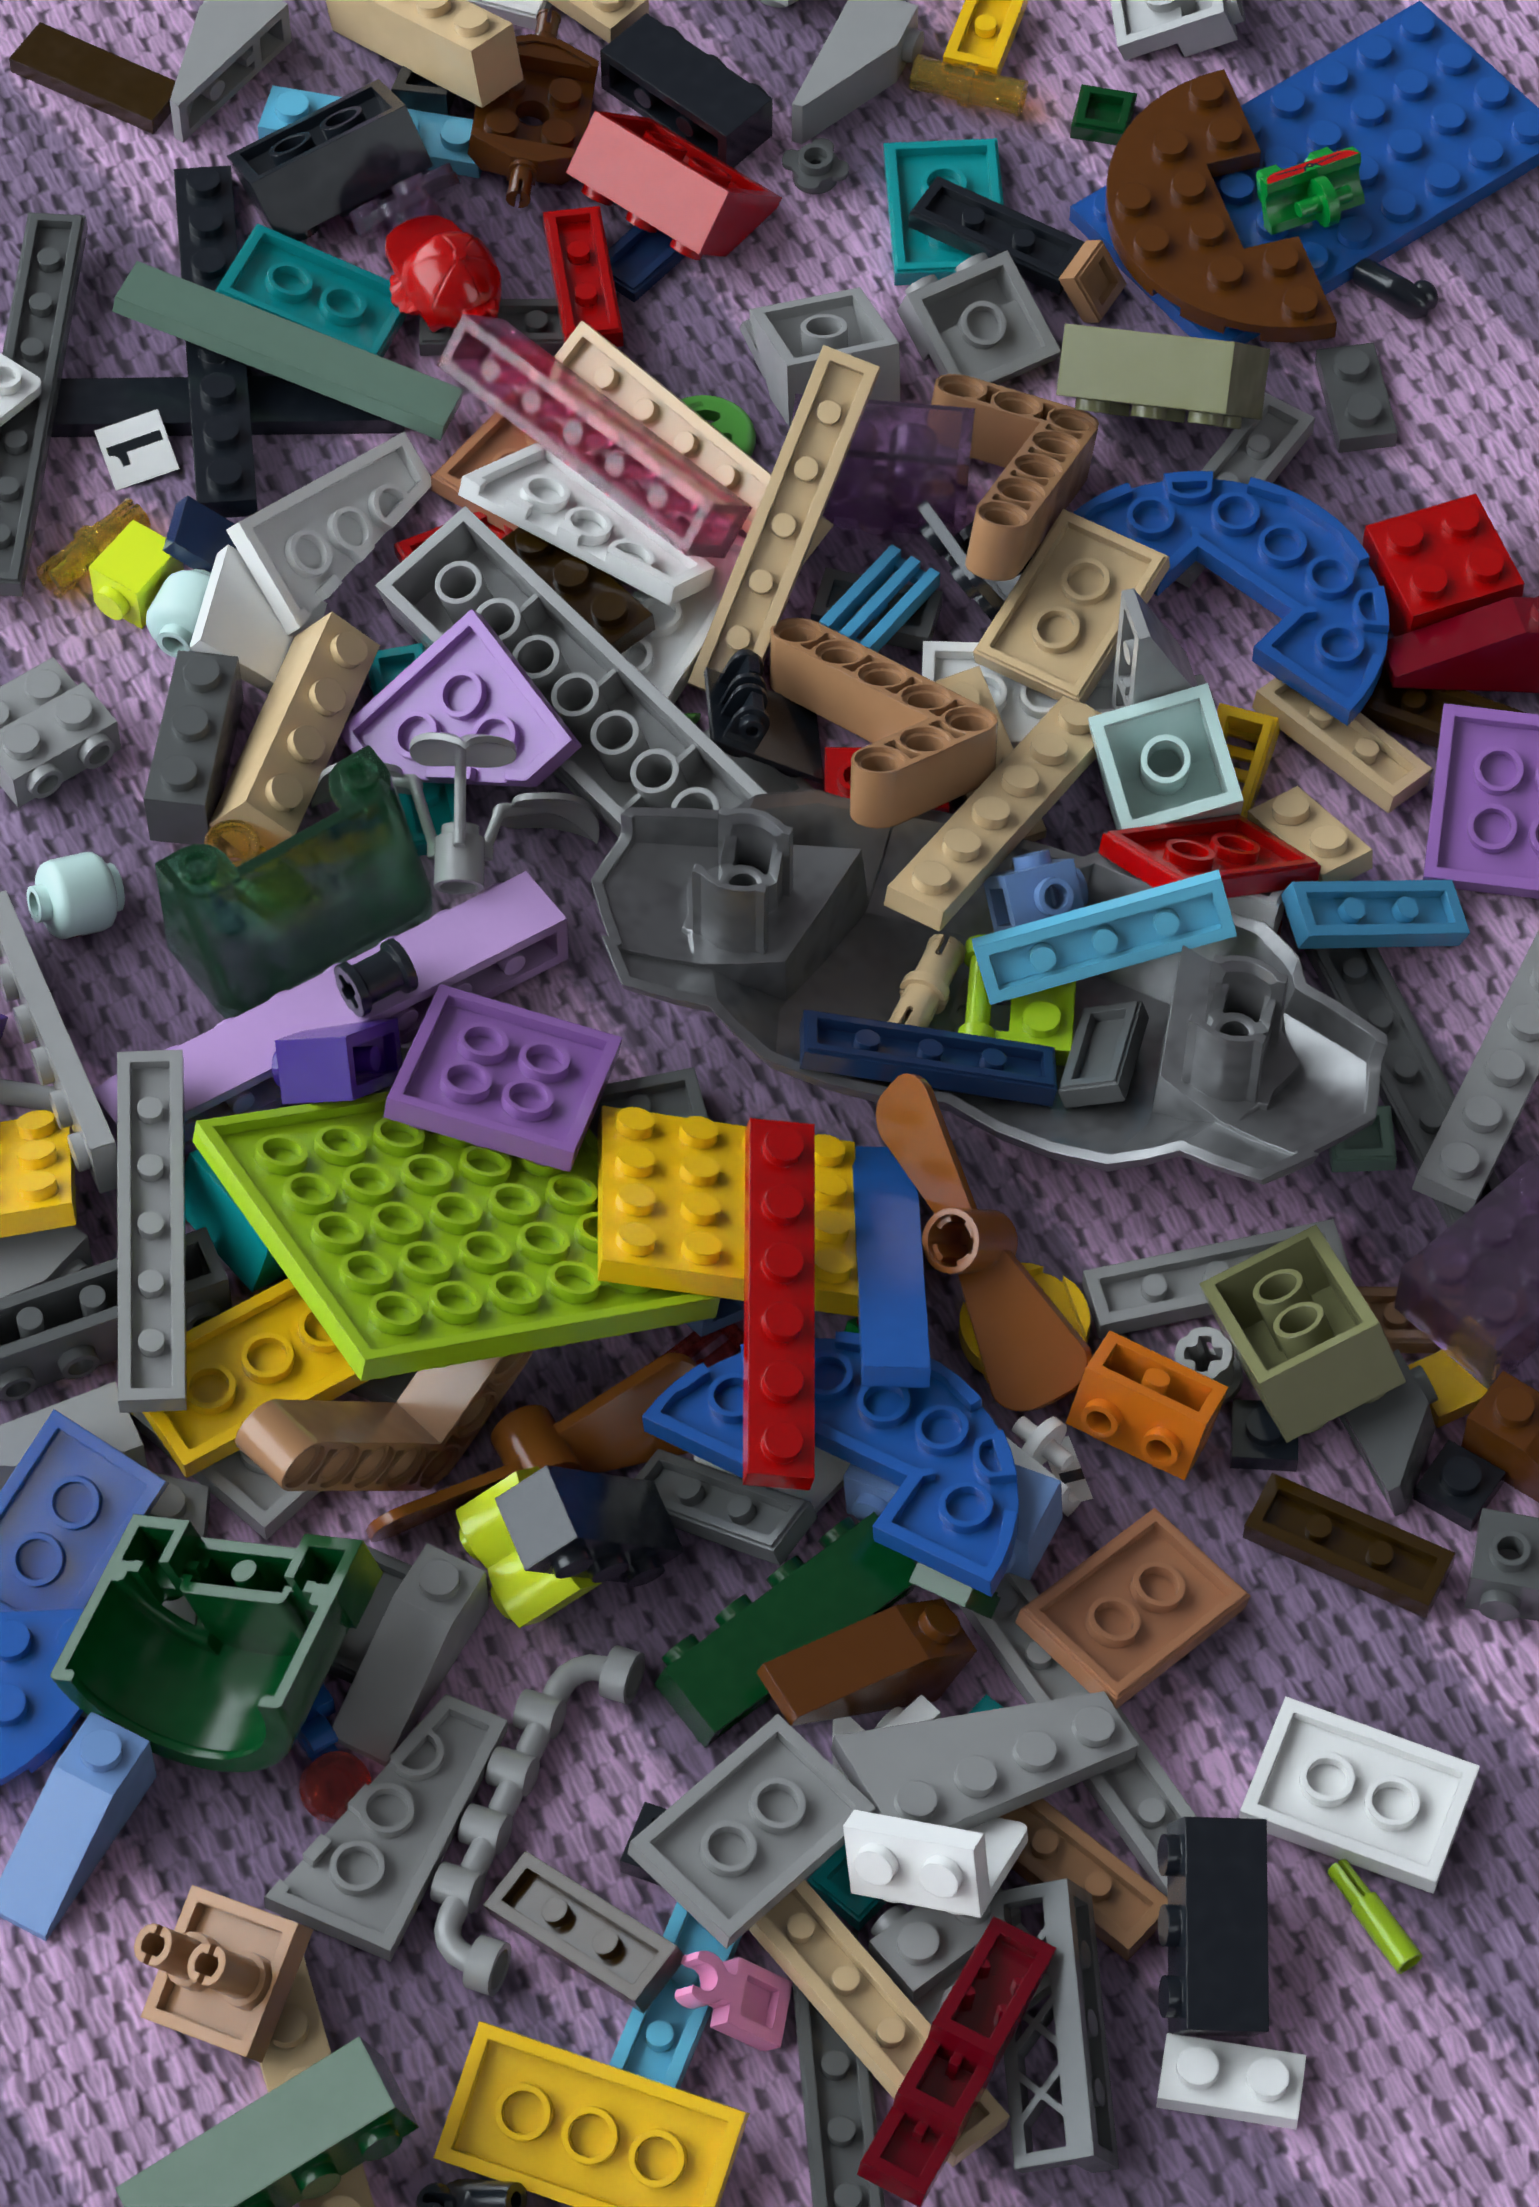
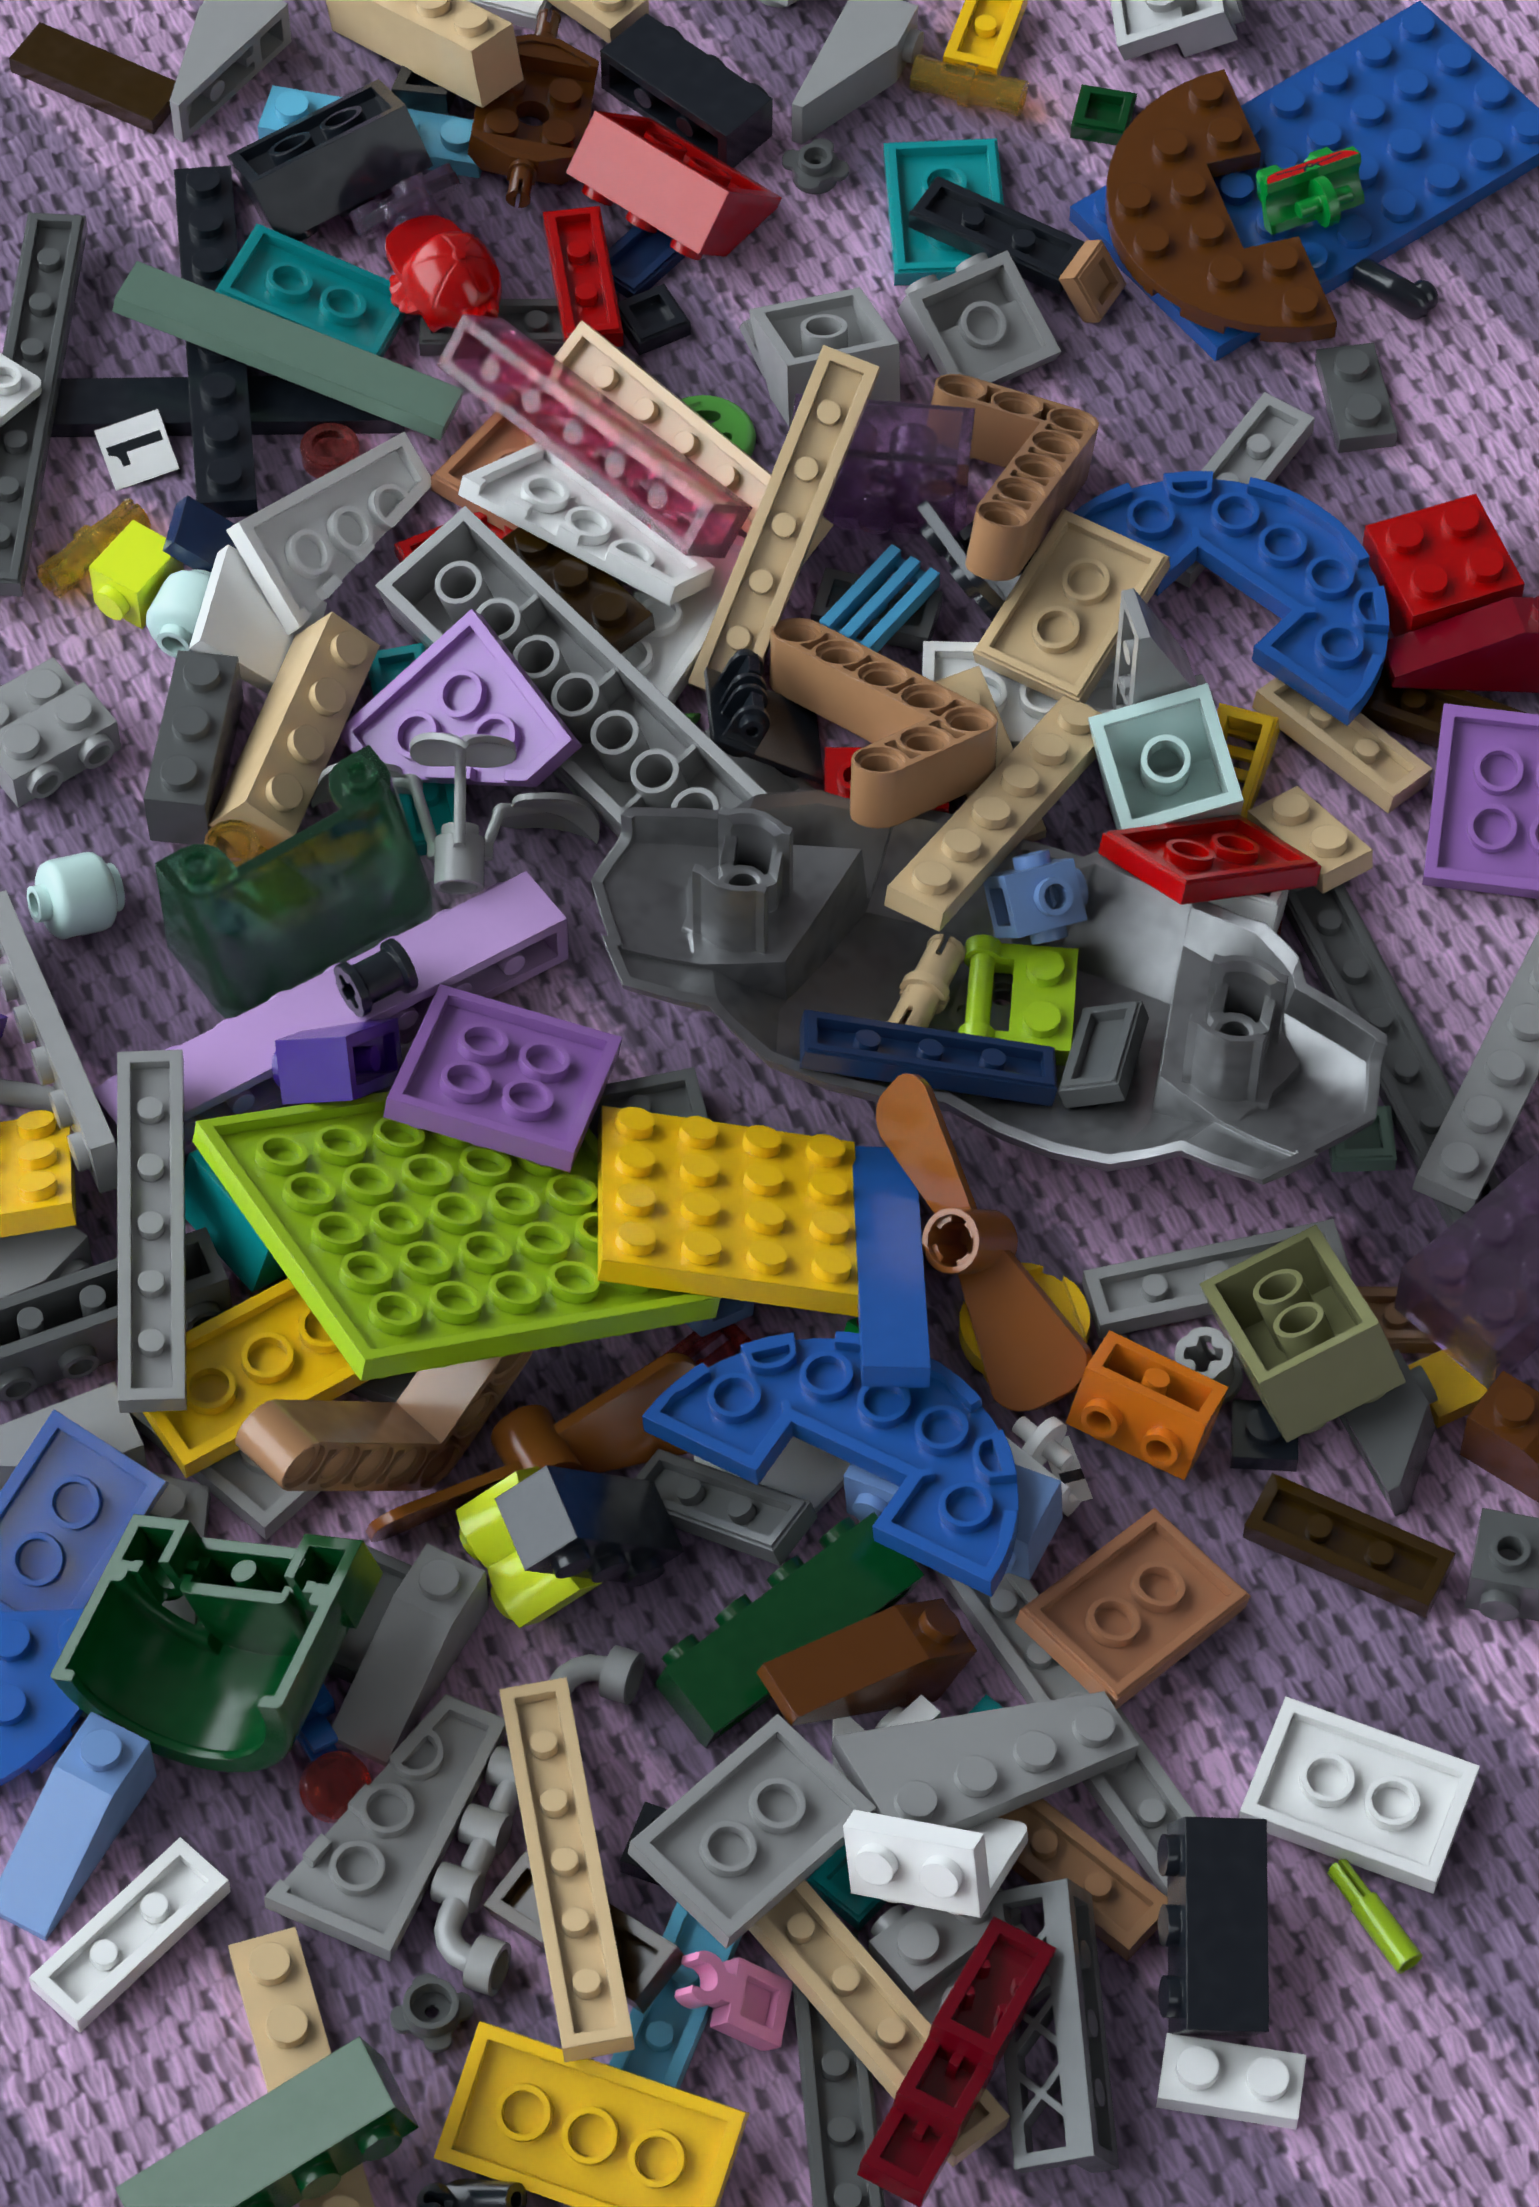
(129, 1934): none -> white plate
(222, 1971): medium nougat plate -> none
(328, 448): none -> clear red tile
(426, 1993): none -> dark grey plate
(566, 1870): none -> tan plate
(653, 319): none -> black tile
(779, 1305): red plate -> none
(954, 1590): tile -> none
(1104, 937): medium azure plate -> none
(1162, 376): olive brick -> none
(1375, 914): dark azure plate -> none
(1459, 1485): black plate -> none

